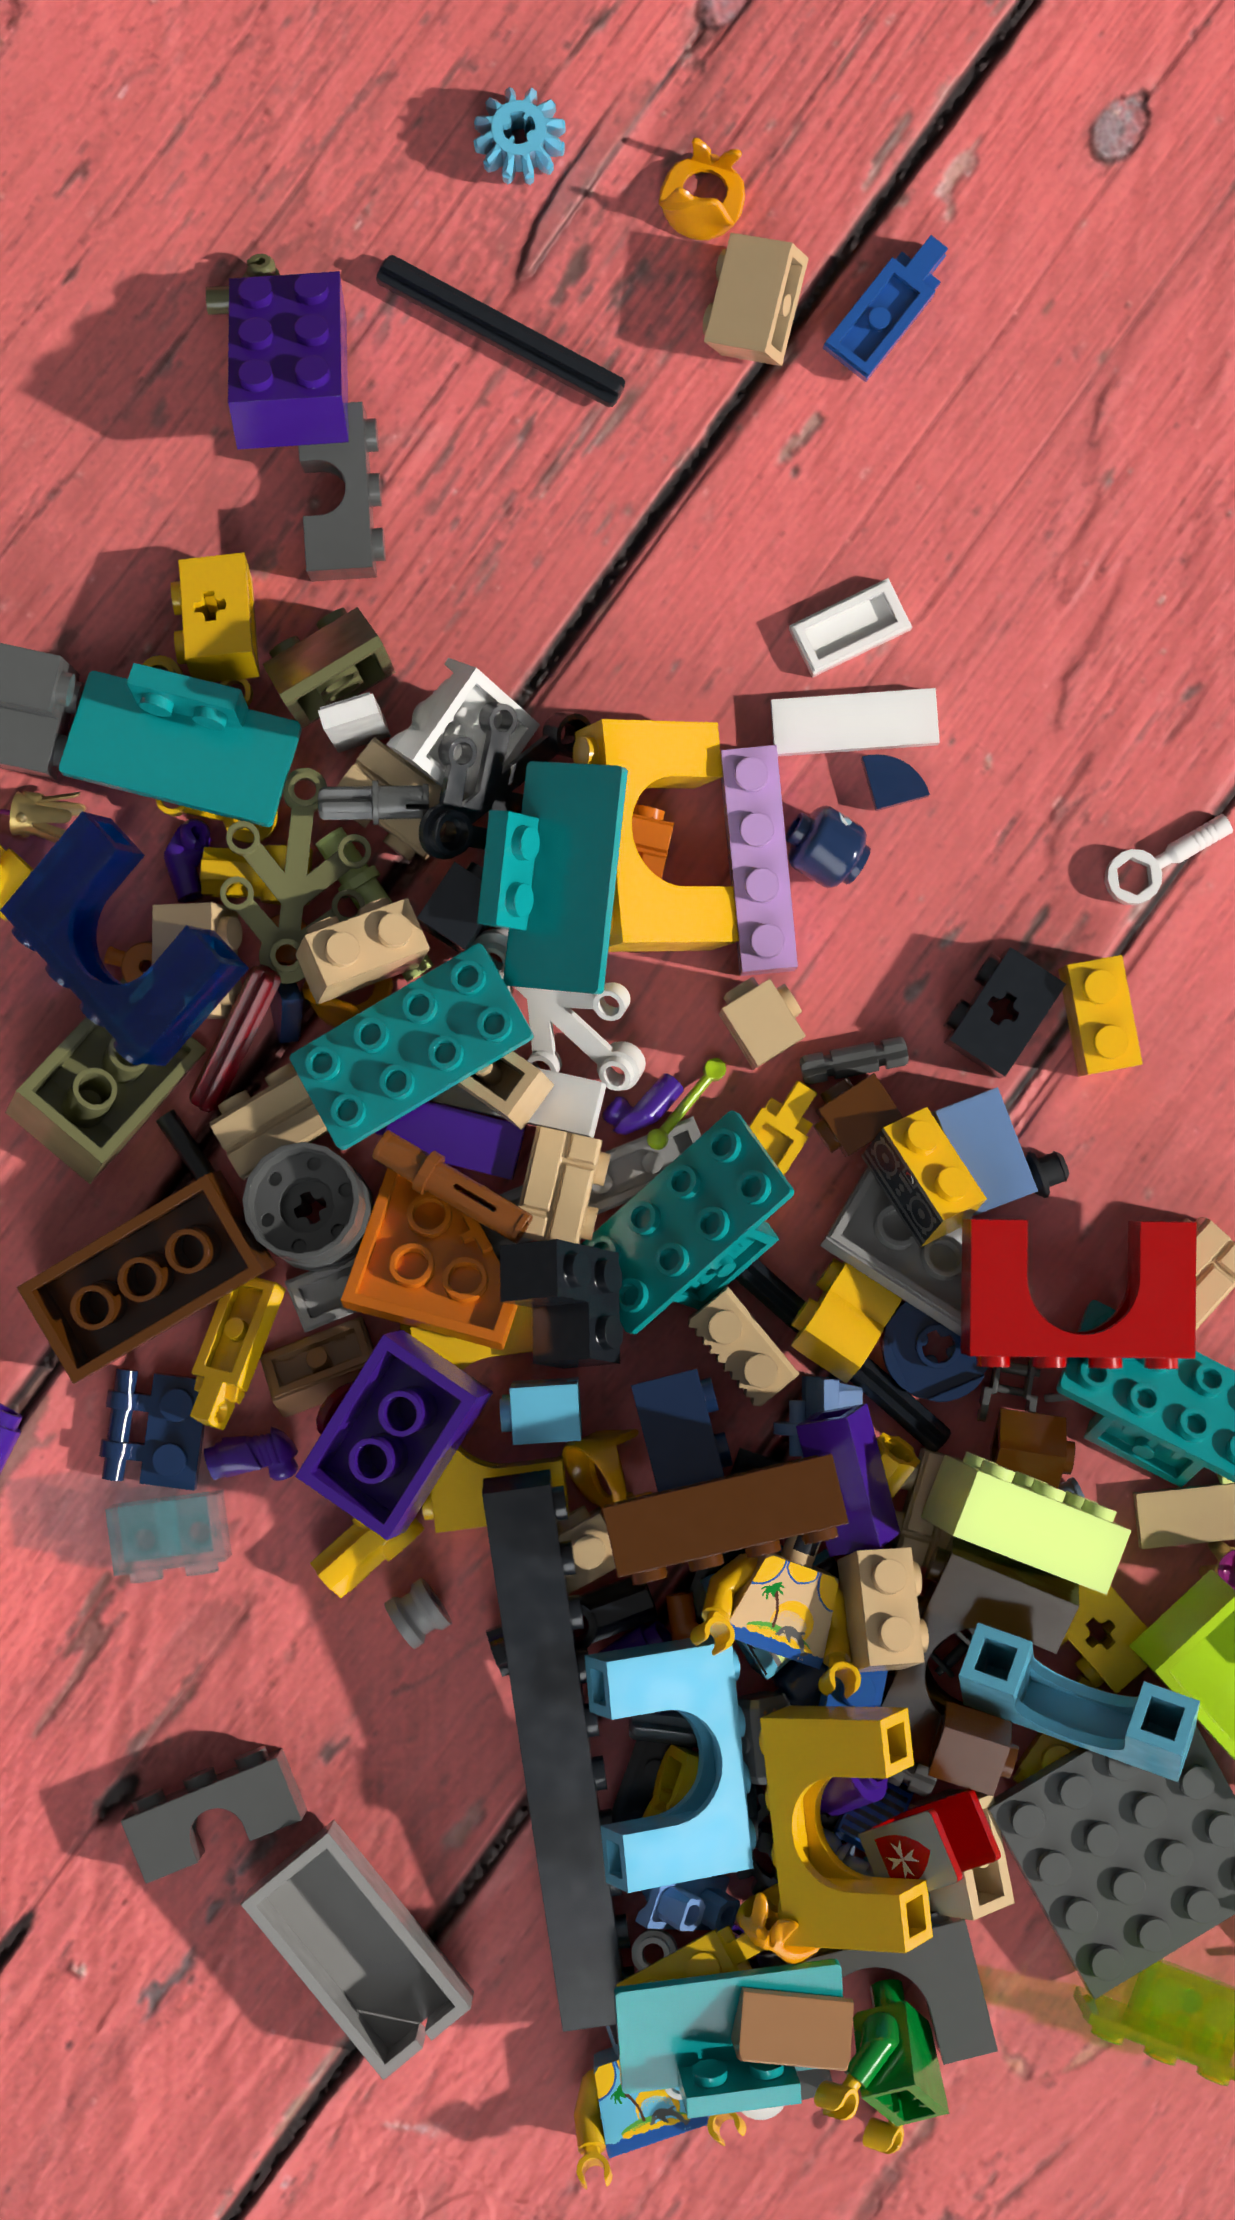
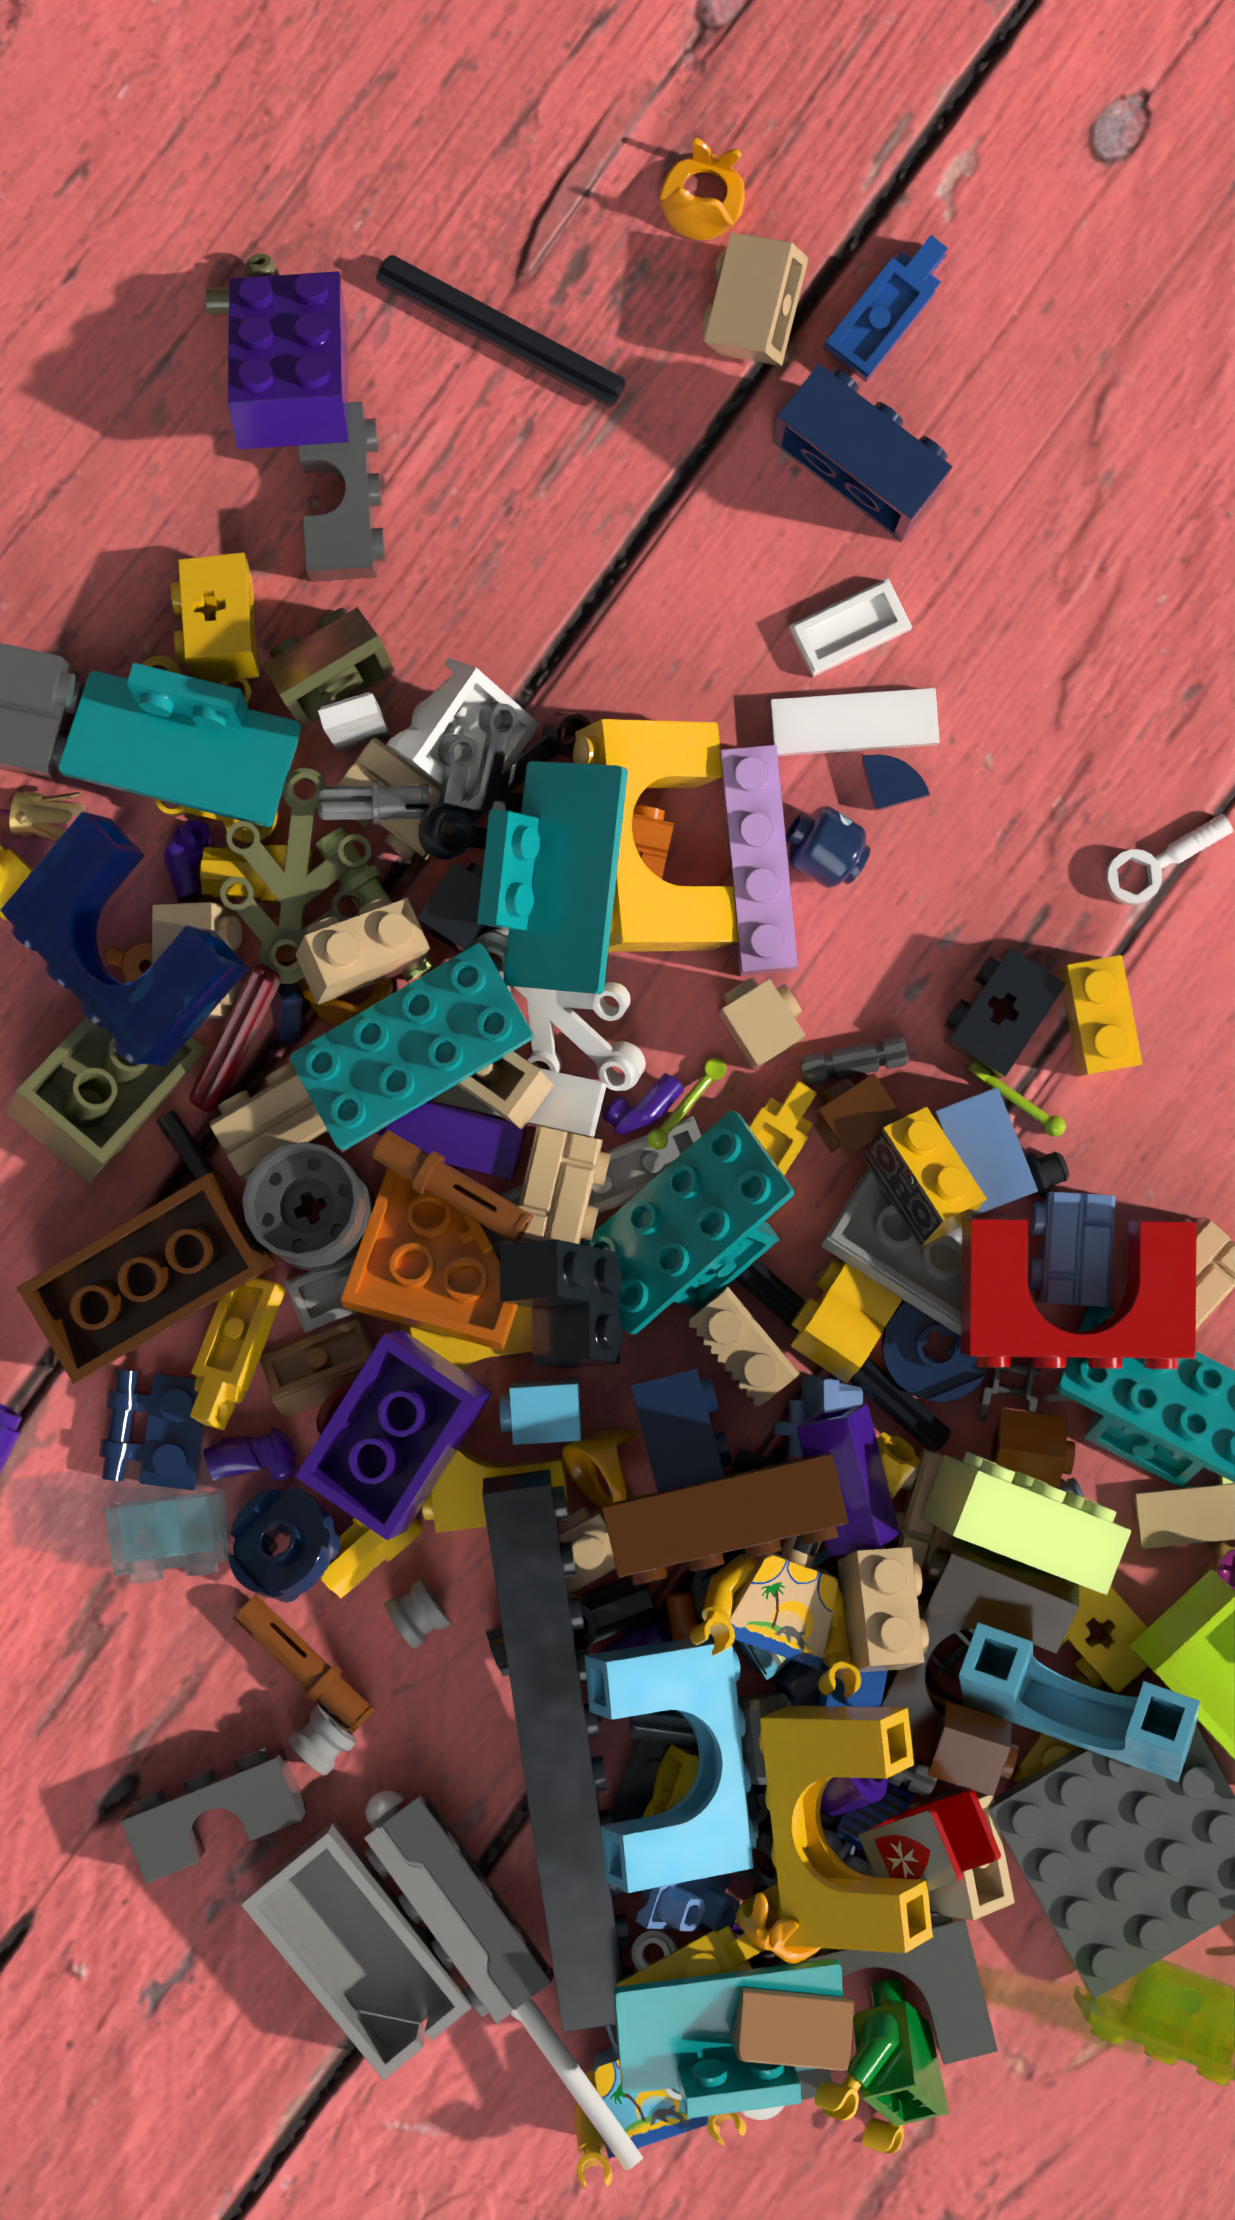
(304, 1664): none -> dark orange pin
(305, 1559): none -> dark blue plate
(321, 1740): none -> light grey wheel
(477, 1937): none -> piece
(539, 128): medium azure gear -> none
(861, 450): none -> dark blue brick
(1053, 1125): none -> lime hinge
(1073, 1249): none -> medium blue brick

